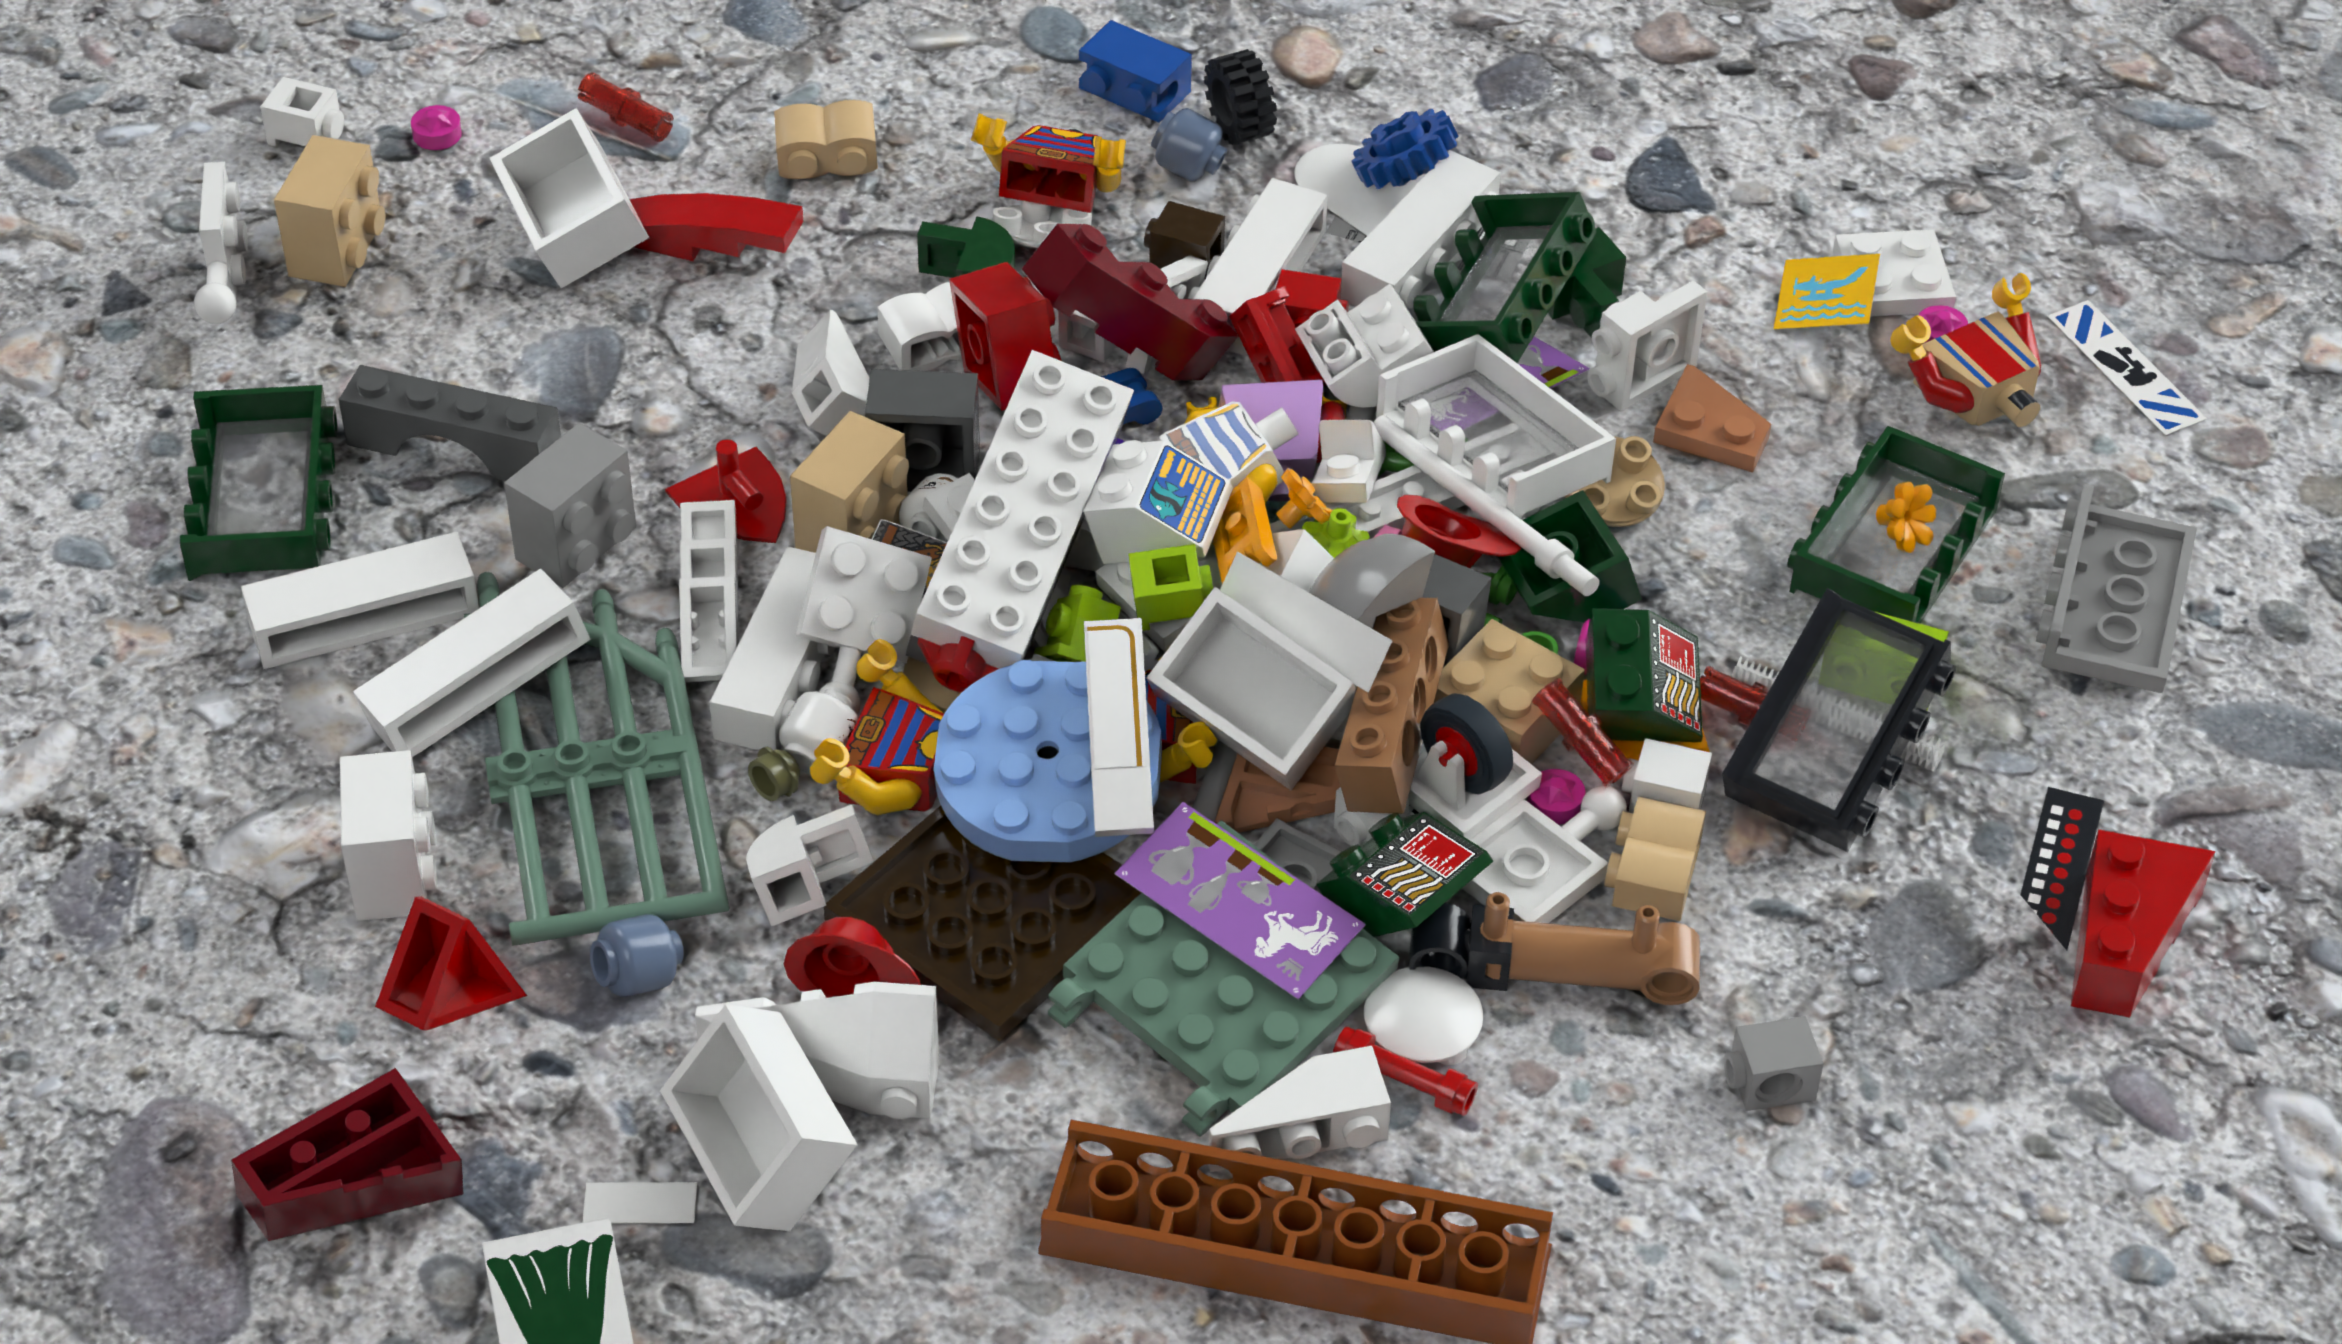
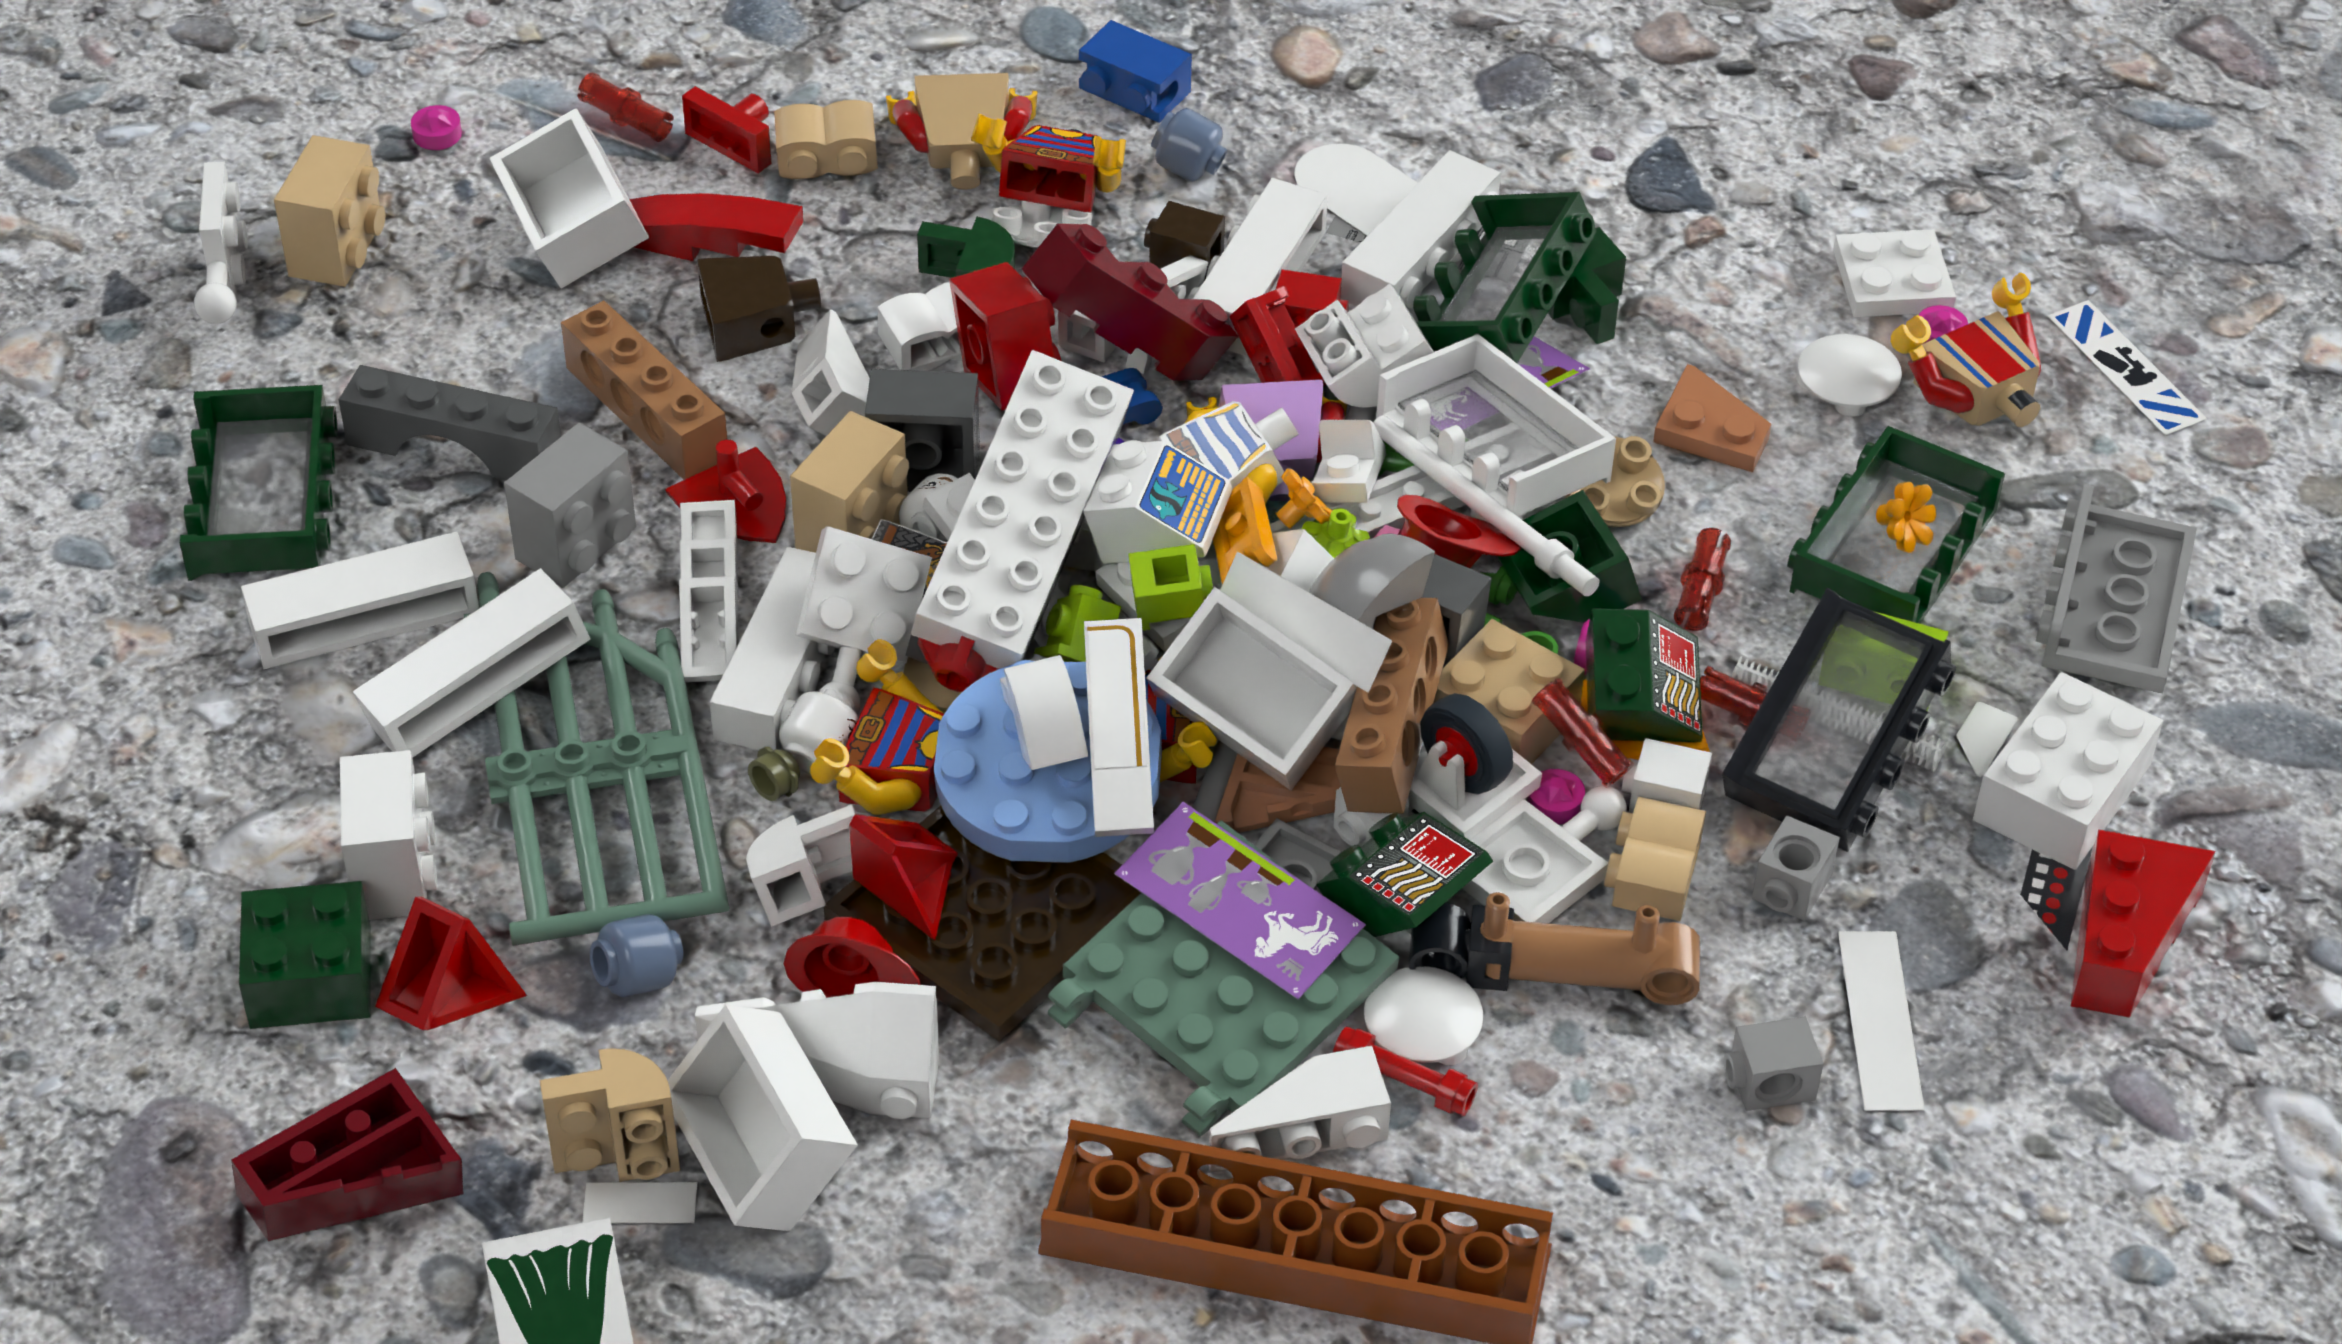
(301, 110): white brick -> none
(305, 955): none -> dark green brick
(612, 1117): none -> tan brick
(643, 389): none -> medium nougat brick
(730, 129): none -> red tile
(751, 303): none -> dark brown torso
(902, 867): none -> red slope
(944, 113): none -> tan torso
(1044, 712): none -> white brick
(1240, 96): black tyre -> none
(1404, 148): blue gear -> none
(1646, 344): white plate -> none
(1702, 579): none -> clear red pin
(1795, 868): none -> light grey brick
(1827, 291): yellow sticker -> none
(1849, 372): none -> white dish
(1880, 1021): none -> white sticker
(1984, 735): none -> white sticker
(2067, 770): none -> white brick

